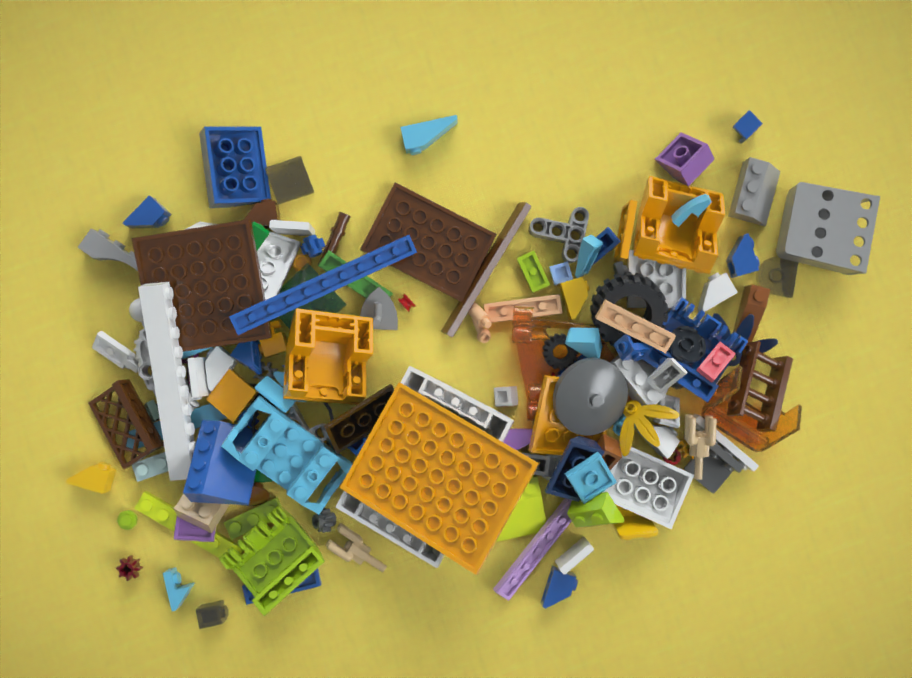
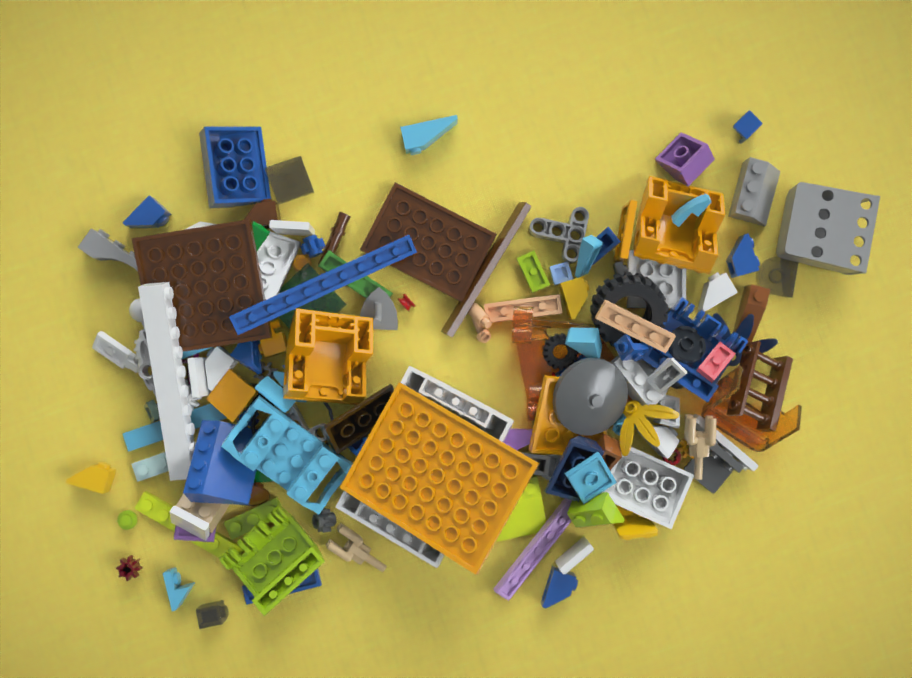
(136, 416): reddish brown fence -> none
(189, 523): none -> white tile
(506, 396): white slope -> none

